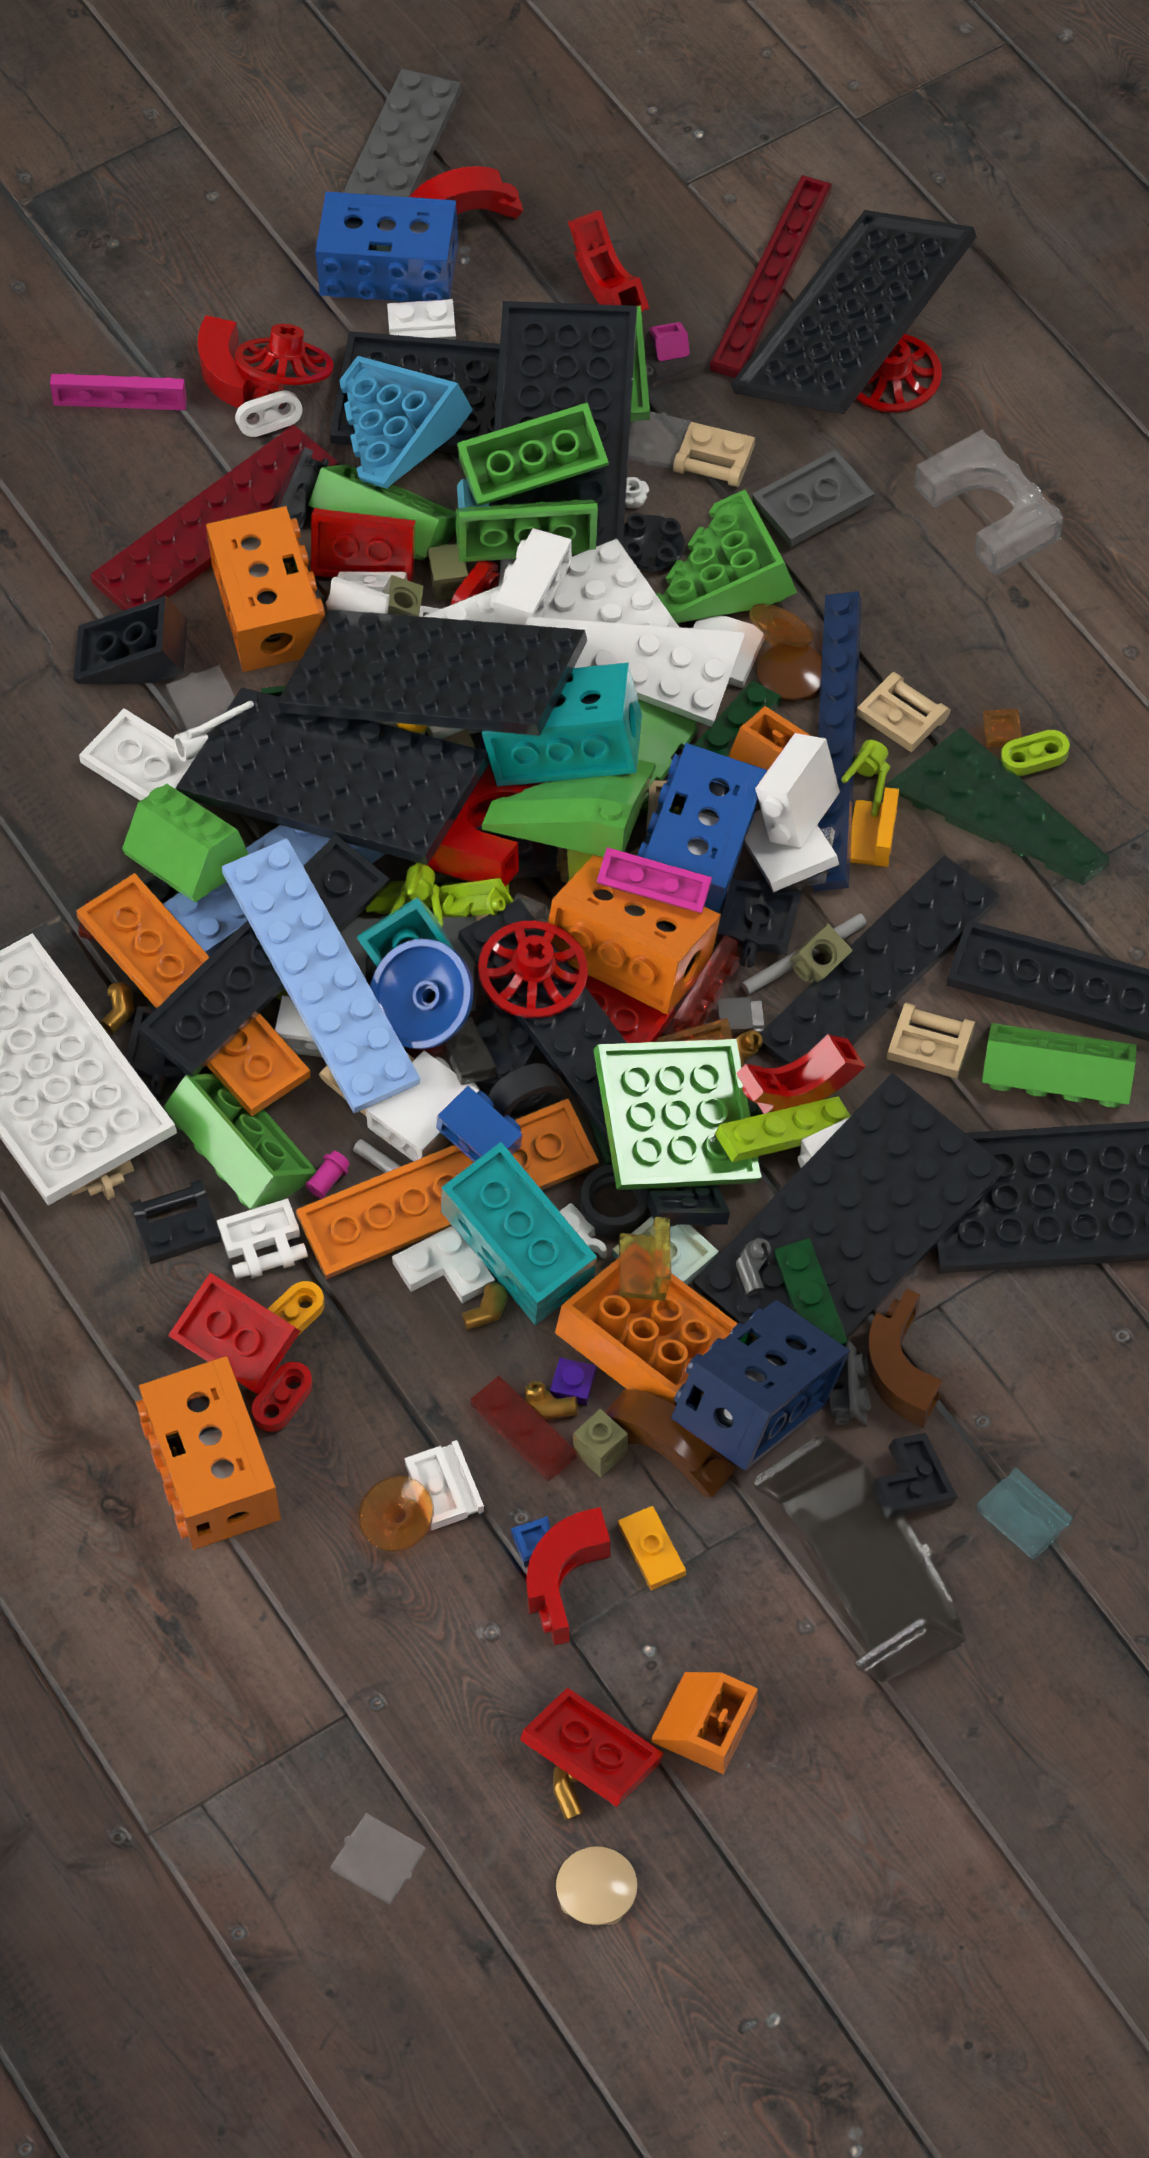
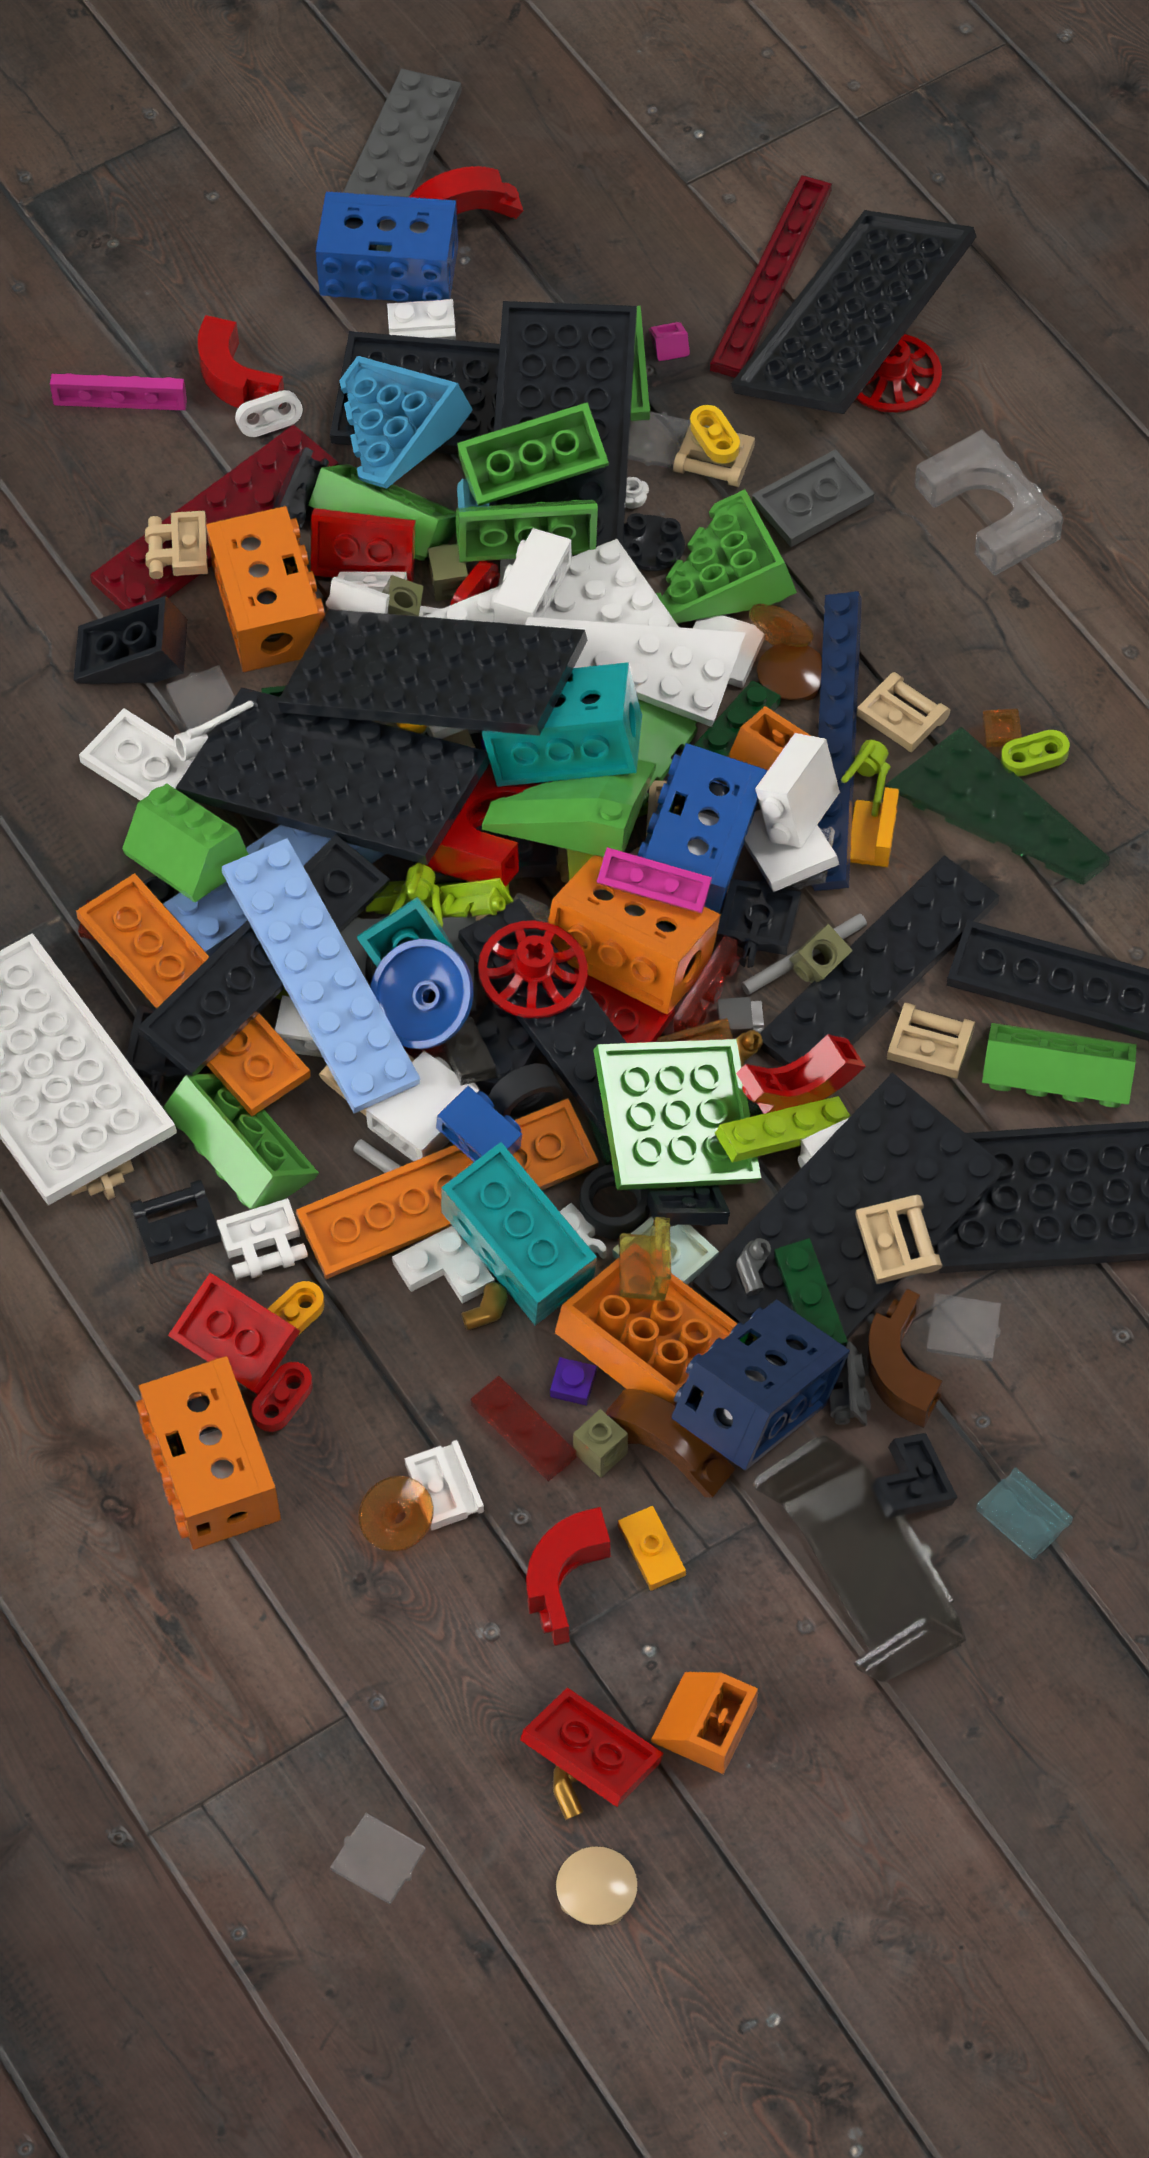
(122, 1006): pearl gold arm -> none
(188, 548): none -> tan plate
(286, 345): red wheel -> none
(327, 1174): dark pink pin -> none
(527, 1537): blue tile -> none
(547, 1405): pearl gold arm -> none
(601, 266): red arch -> none
(716, 437): none -> yellow plate
(886, 1242): none -> tan plate
(963, 1327): none -> clear piece

